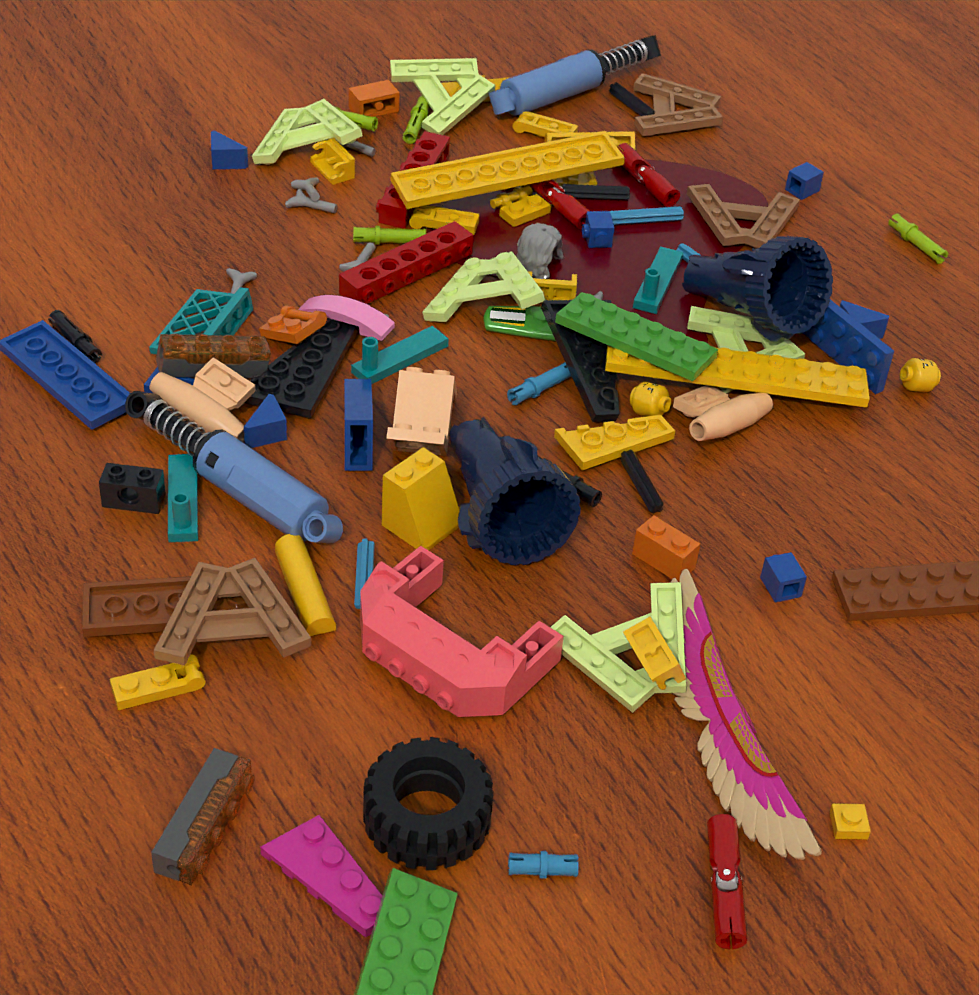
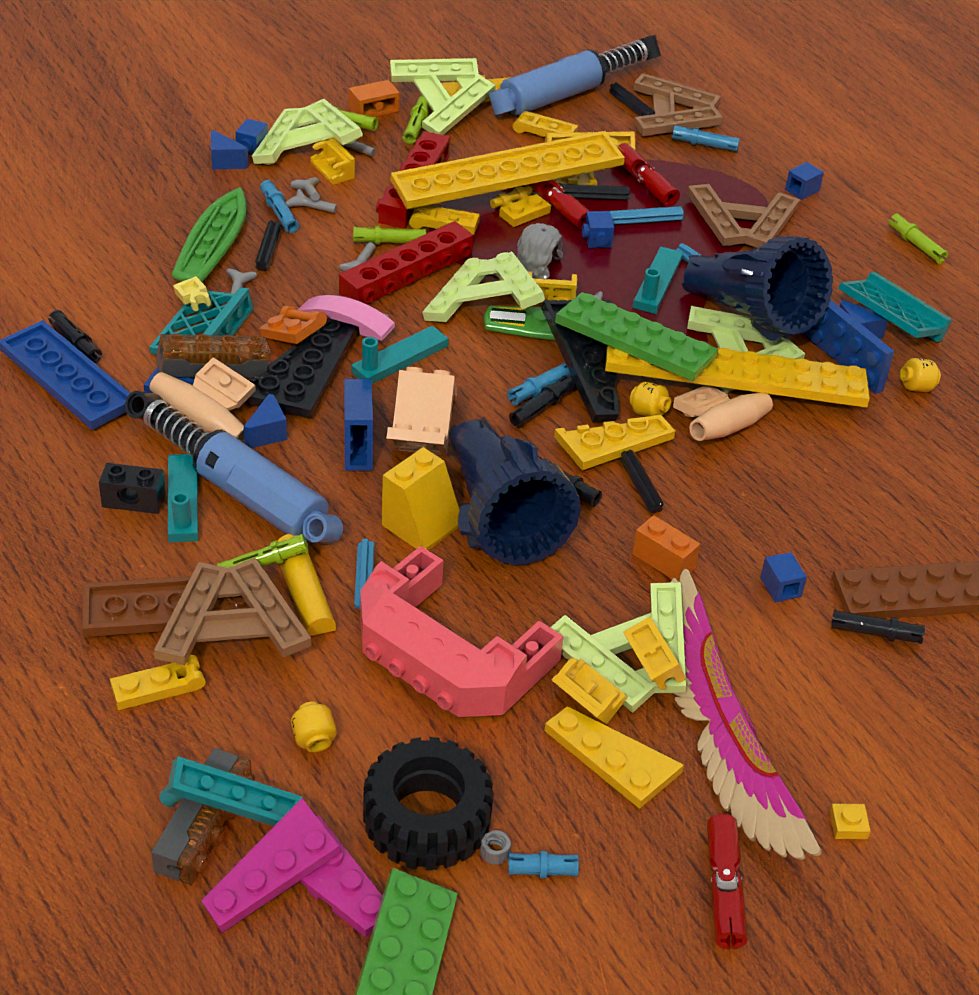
(192, 292): none -> light yellow plate
(211, 236): none -> bright green piece
(226, 792): none -> teal piece
(251, 134): none -> blue brick
(267, 245): none -> black axle
(273, 865): none -> dark pink wing
(274, 553): none -> lime pin
(276, 201): none -> dark azure pin
(313, 727): none -> yellow head
(498, 838): none -> light grey axle
(549, 396): none -> black pin
(590, 689): none -> yellow hinge
(618, 759): none -> yellow wing
(697, 136): none -> dark azure pin
(877, 626): none -> black pin
(898, 306): none -> teal fence

